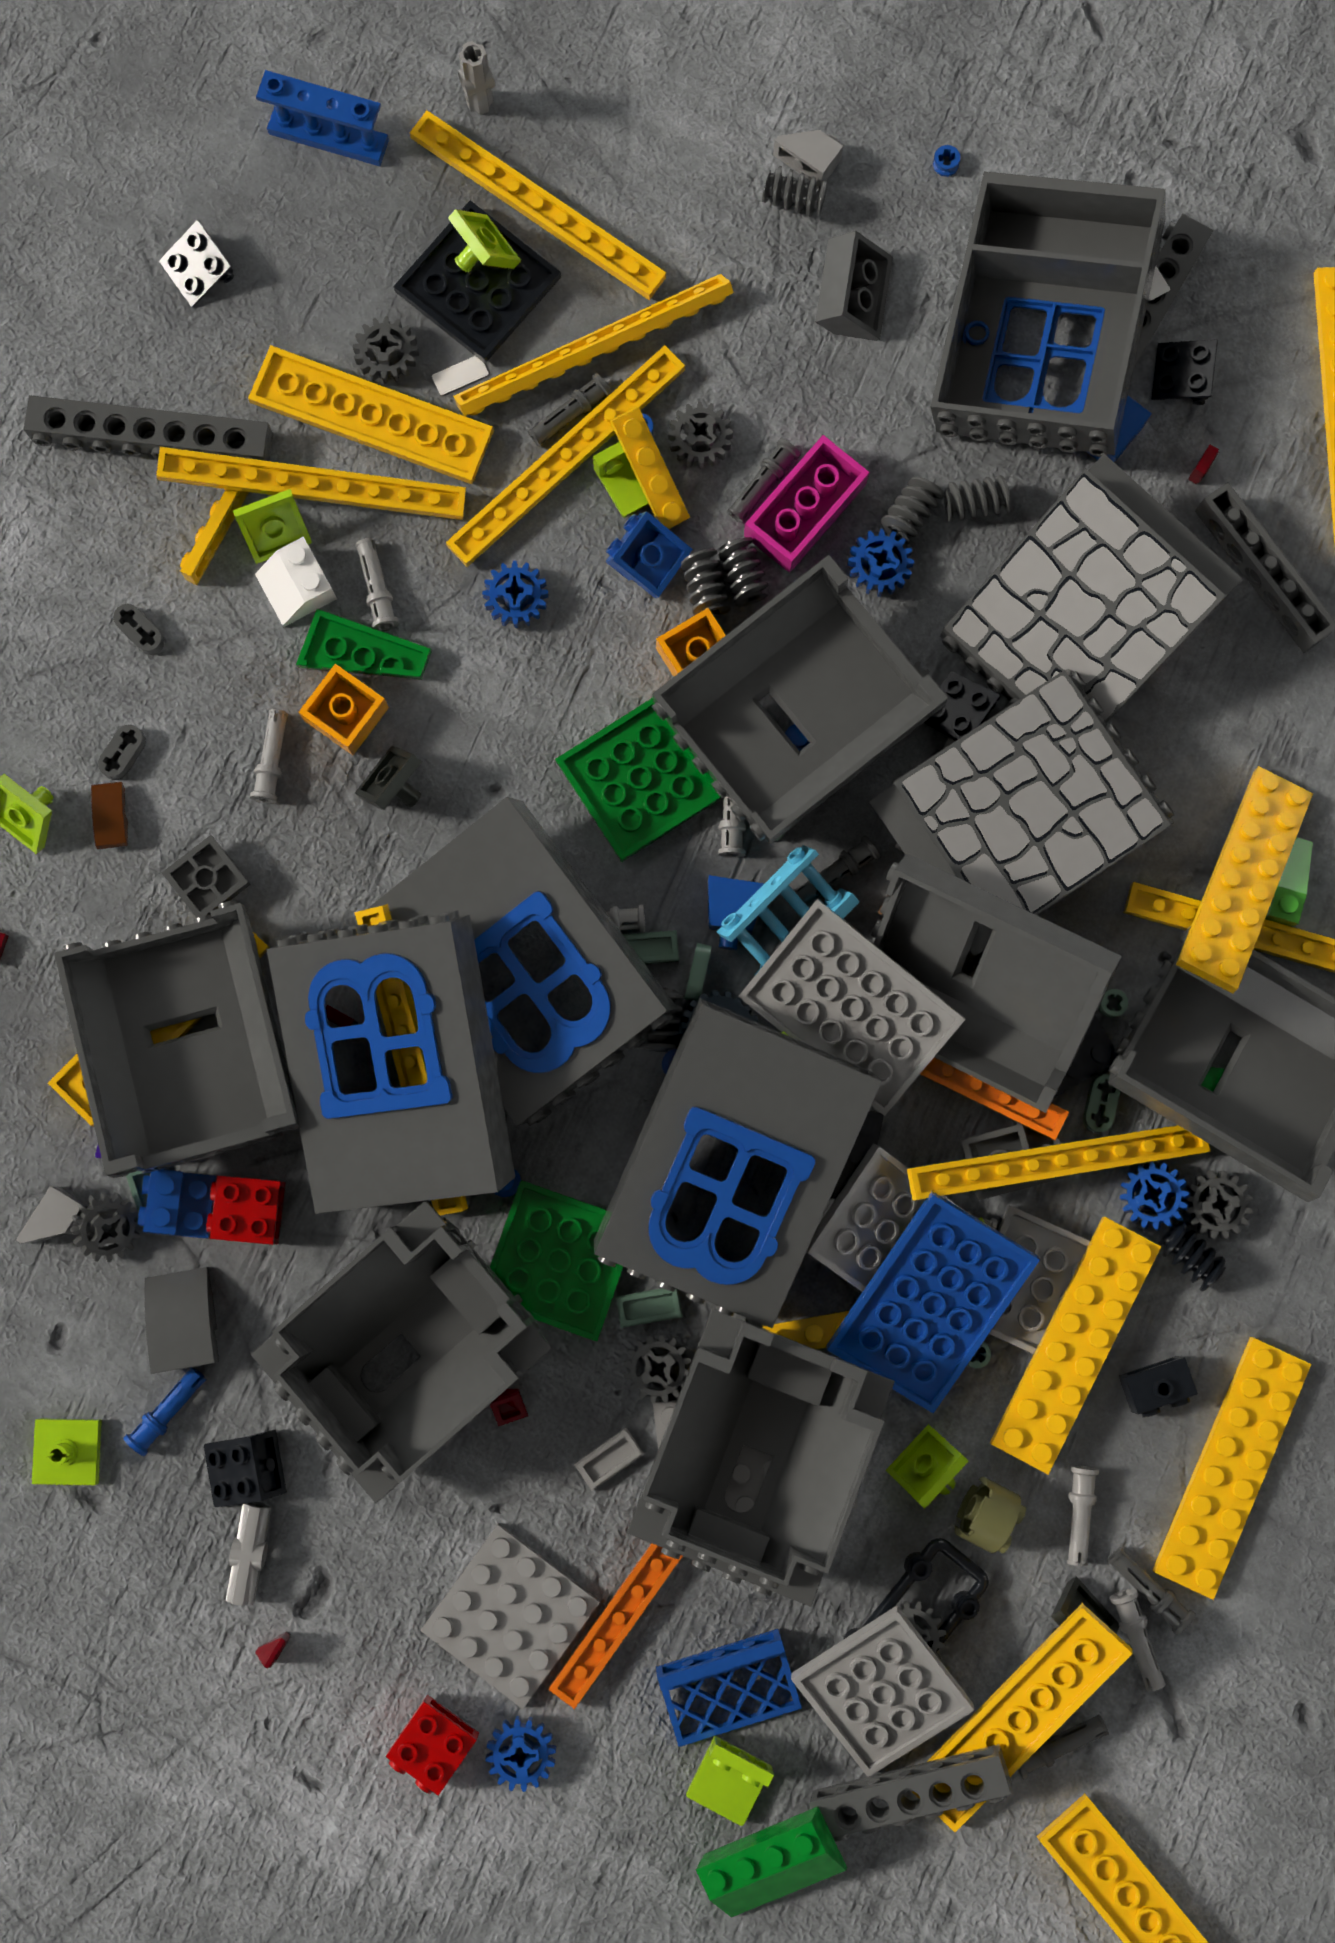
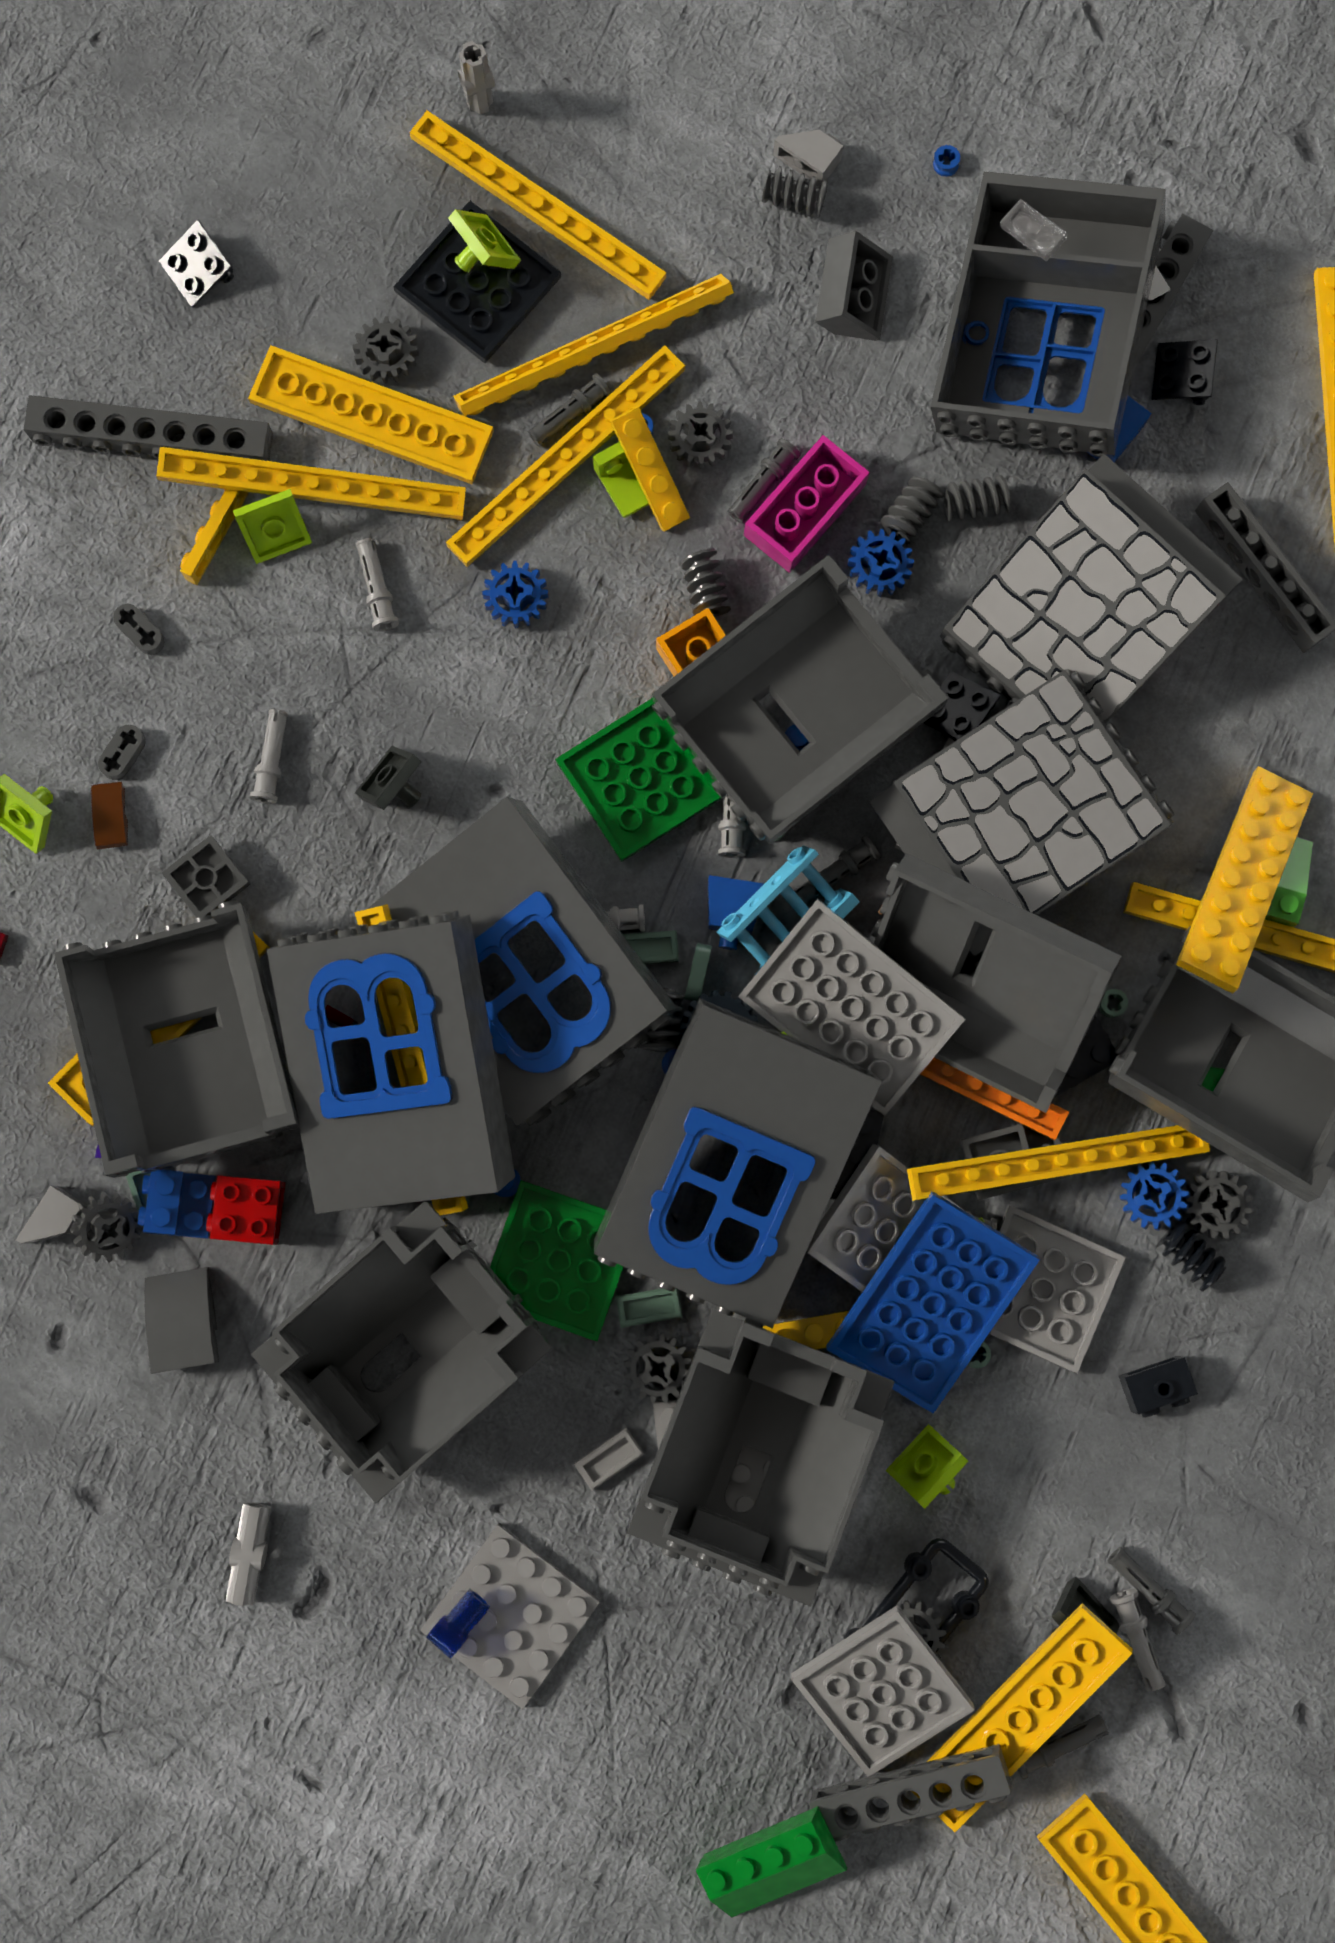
(66, 1451): lime tile -> none
(156, 1422): blue pin -> none
(245, 1469): black bracket -> none
(270, 1651): dark red slope -> none
(294, 582): white slope -> none
(323, 118): blue fence -> none
(344, 709): light orange brick -> none
(360, 649): green wing -> none
(432, 1746): red brick -> none
(454, 1628): none -> clear blue piece
(459, 375): white sticker -> none
(508, 1407): dark red slope -> none
(508, 1756): blue gear -> none
(613, 1625): orange plate -> none
(647, 553): blue plate -> none
(713, 1664): blue fence -> none
(729, 1780): lime bracket -> none
(742, 572): dark grey piece -> none
(989, 1516): olive brick -> none
(1033, 230): none -> clear plate
(1075, 1345): yellow plate -> none
(1082, 1499): light grey pin -> none
(1094, 1101): sand green beam -> none
(1203, 464): dark red tile -> none
(1231, 1468): yellow plate -> none

